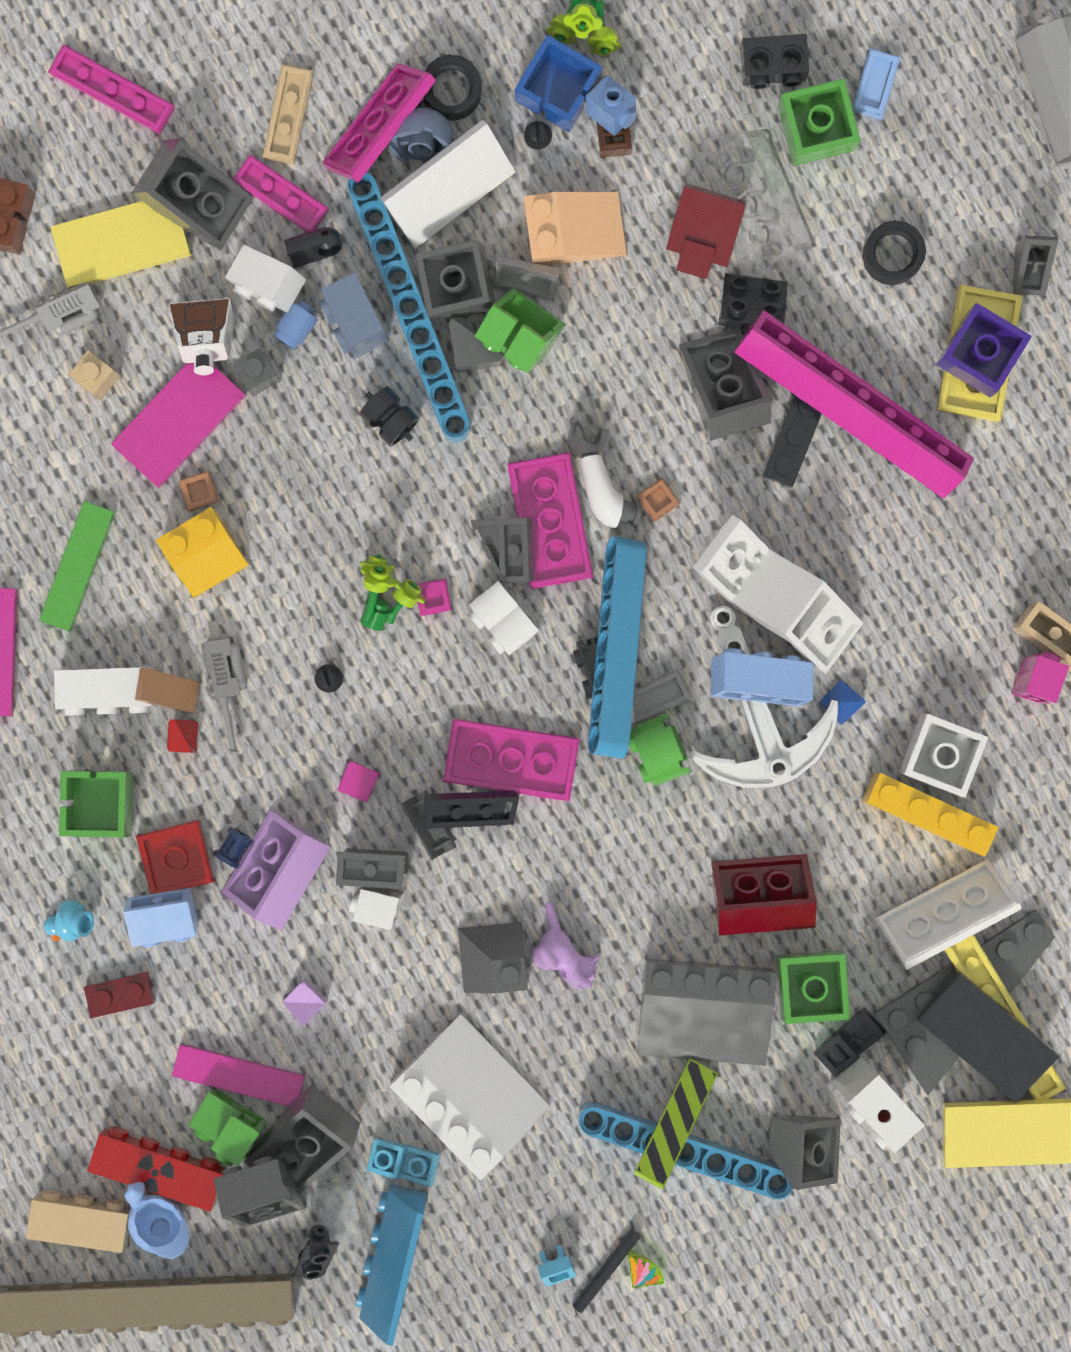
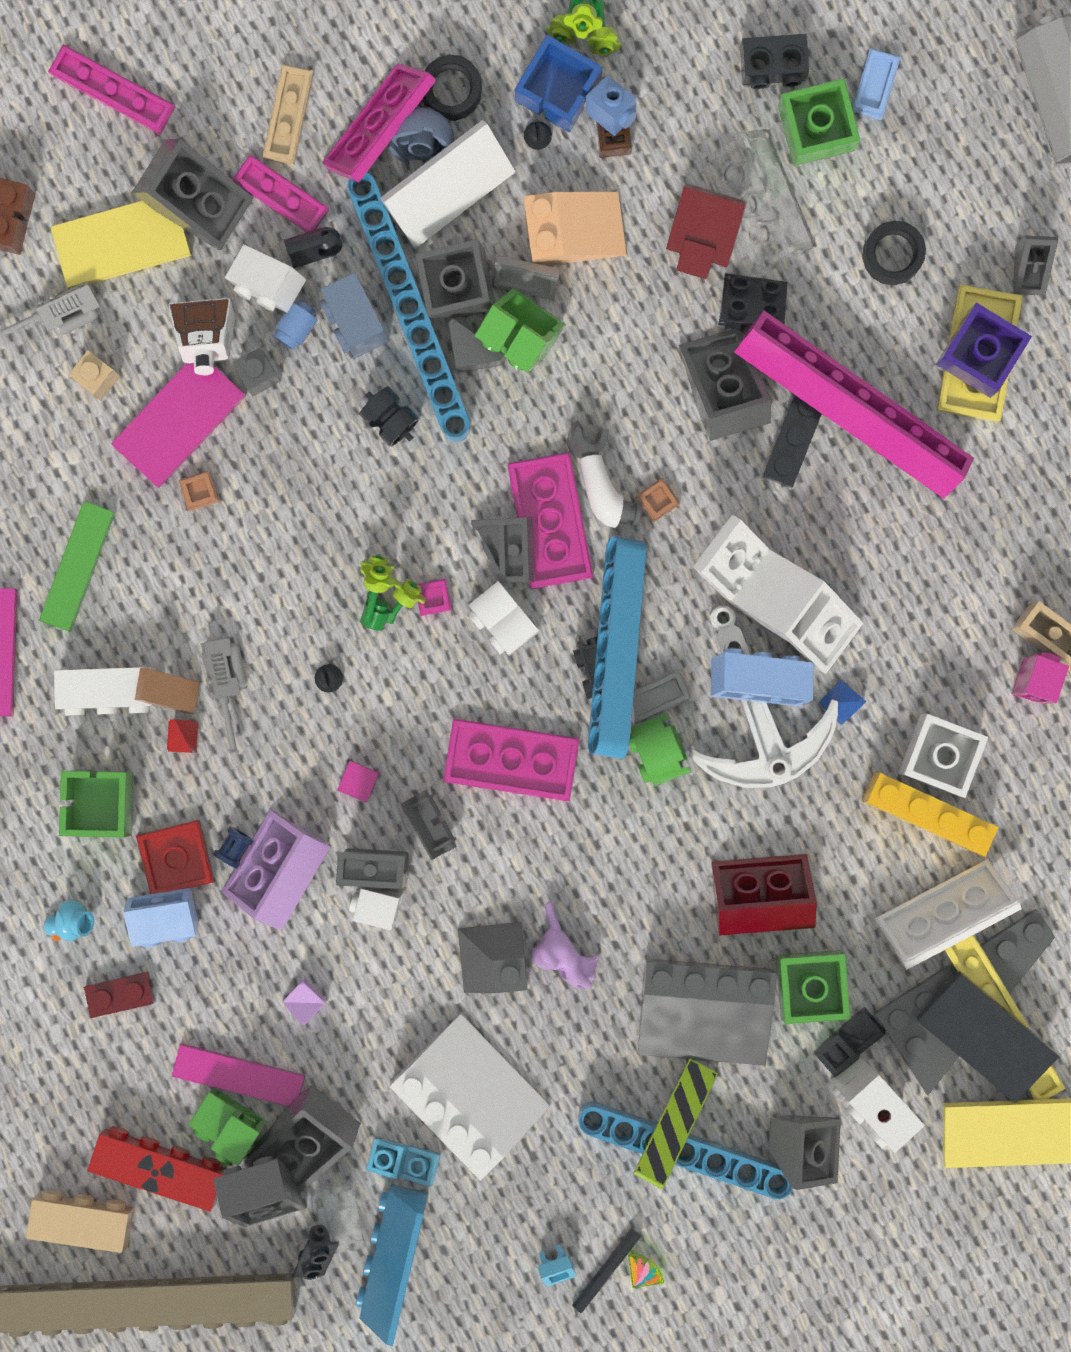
(156, 1222): light blue piece -> none
(202, 552): yellow slope -> none
(469, 809): black plate -> none

